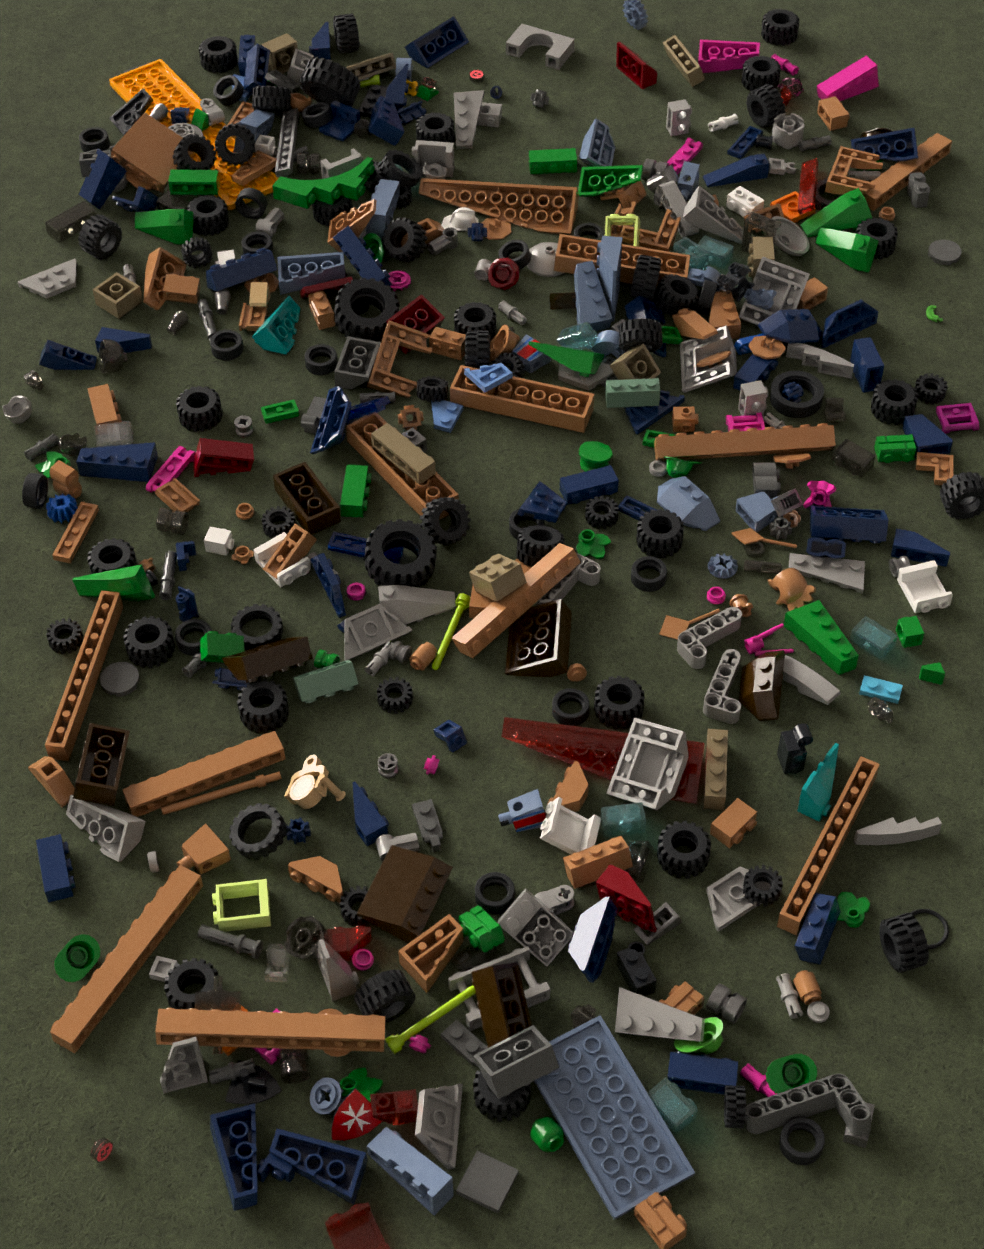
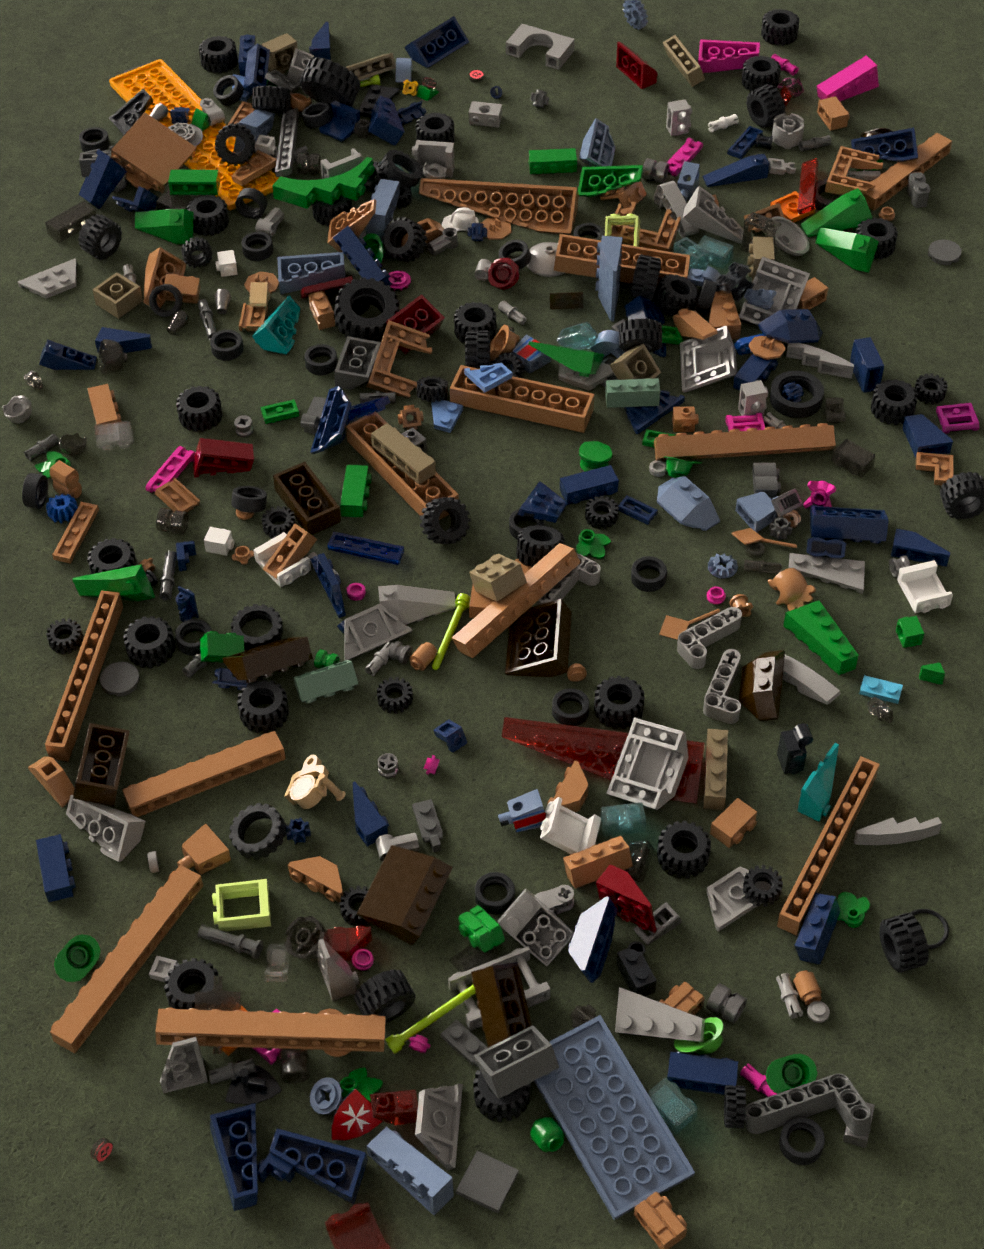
(120, 462): dark blue wedge -> none
(153, 297): none -> black tyre
(197, 145): black tyre -> none
(240, 270): dark blue slope -> none
(249, 499): none -> black tyre
(259, 781): medium nougat bar -> none
(346, 33): black tyre -> none
(398, 88): dark blue slope -> none
(400, 535): black tyre -> none
(431, 951): medium nougat wedge -> none
(447, 343): medium nougat brick -> none
(467, 110): light grey wing -> none
(590, 297): sand blue wedge -> none
(656, 543): black tyre -> none
(666, 175): flat silver piece -> none
(712, 359): medium nougat piece -> none
(744, 201): white brick -> none
(755, 643): dark pink plant -> none
(792, 458): medium nougat piece -> none
(848, 322): dark blue wedge -> none
(873, 638): clear light blue brick -> none
(895, 448): green brick -> none
(930, 314): bright green piece -> none

